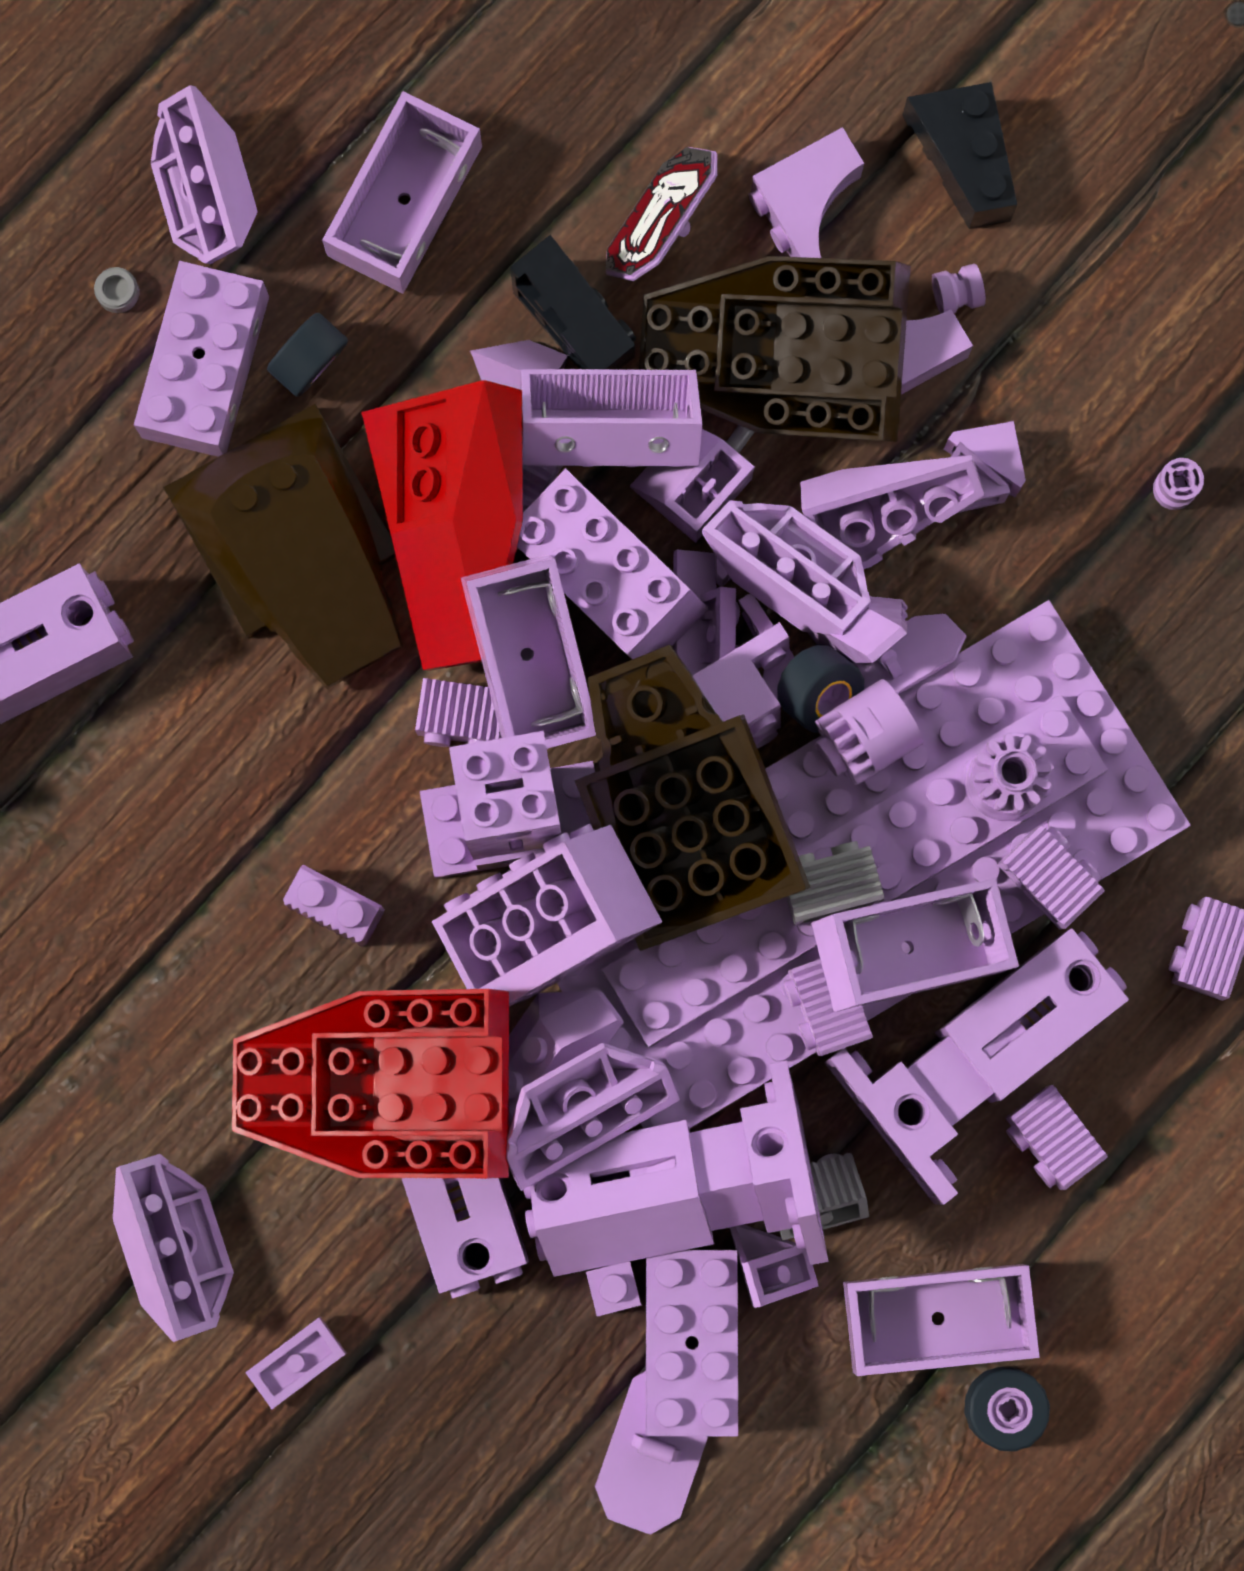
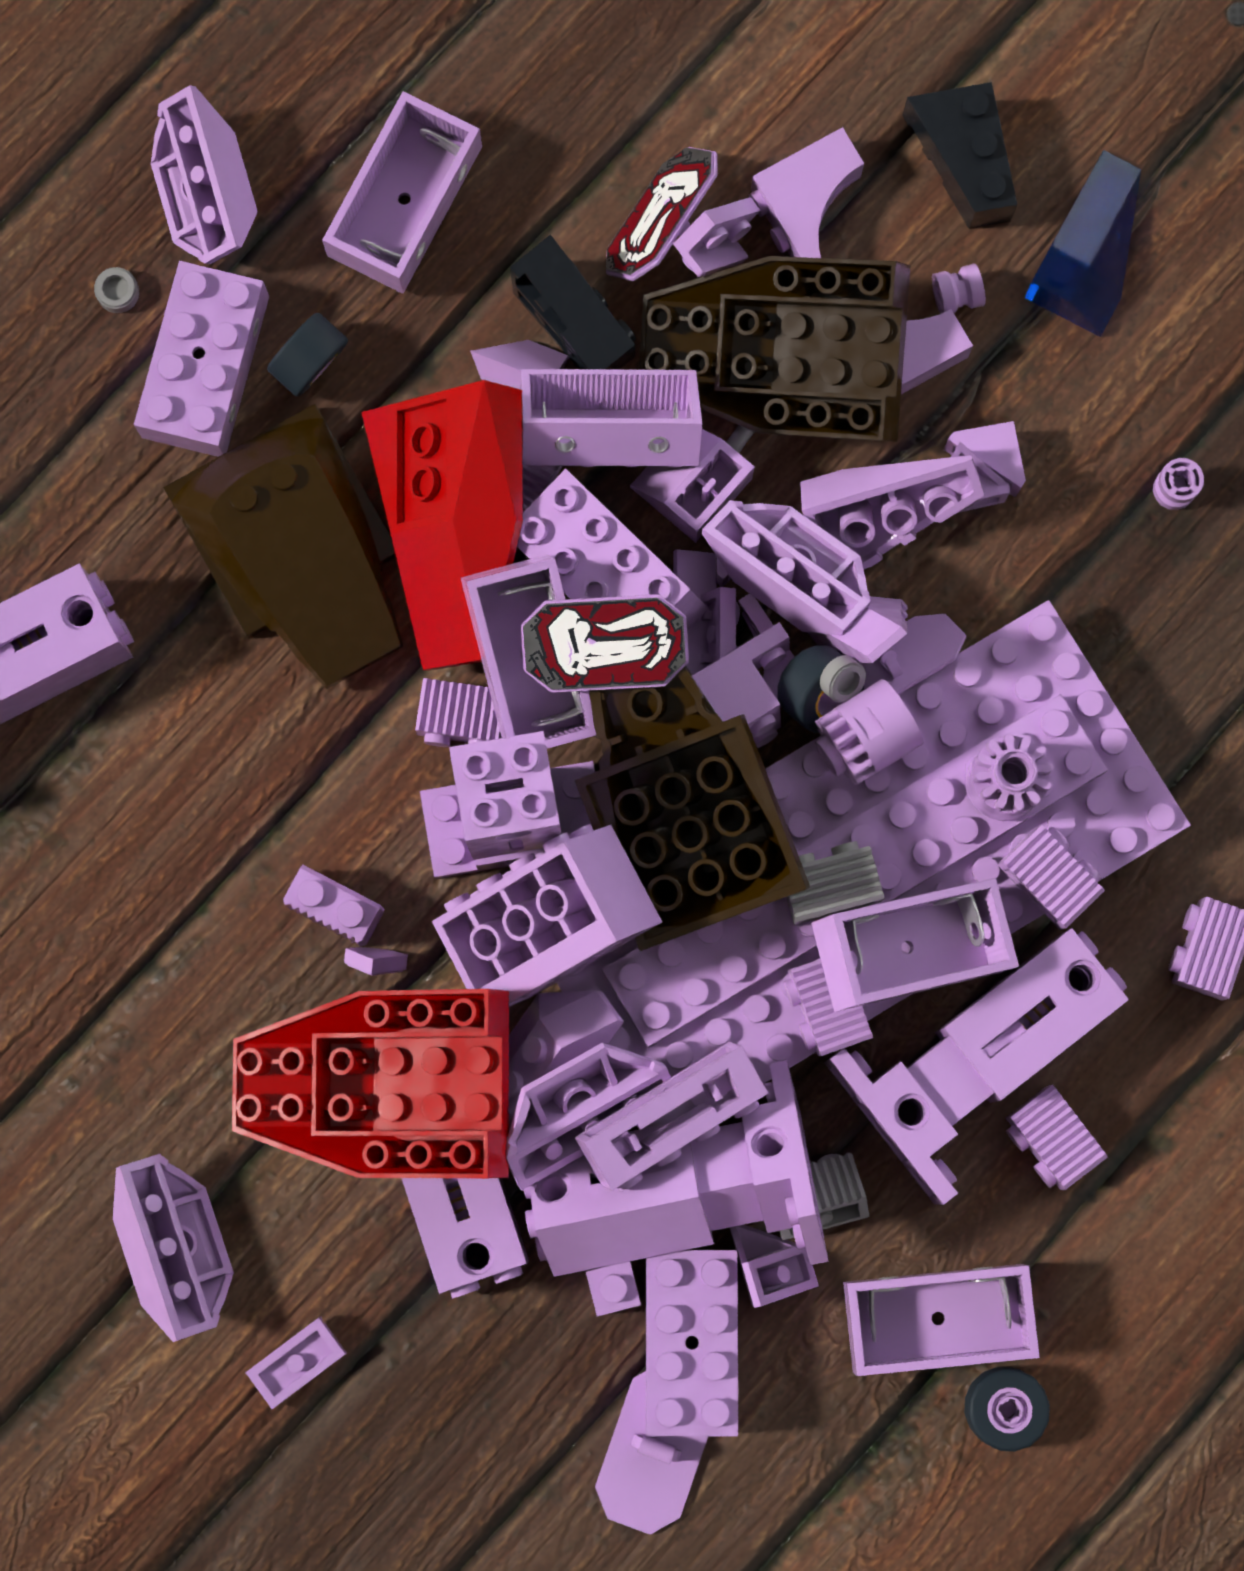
(375, 960): none -> lavender tile
(605, 643): none -> shield
(700, 1123): none -> lavender brick
(712, 238): none -> lavender bracket
(842, 678): none -> light grey tile
(1090, 254): none -> clear blue wedge

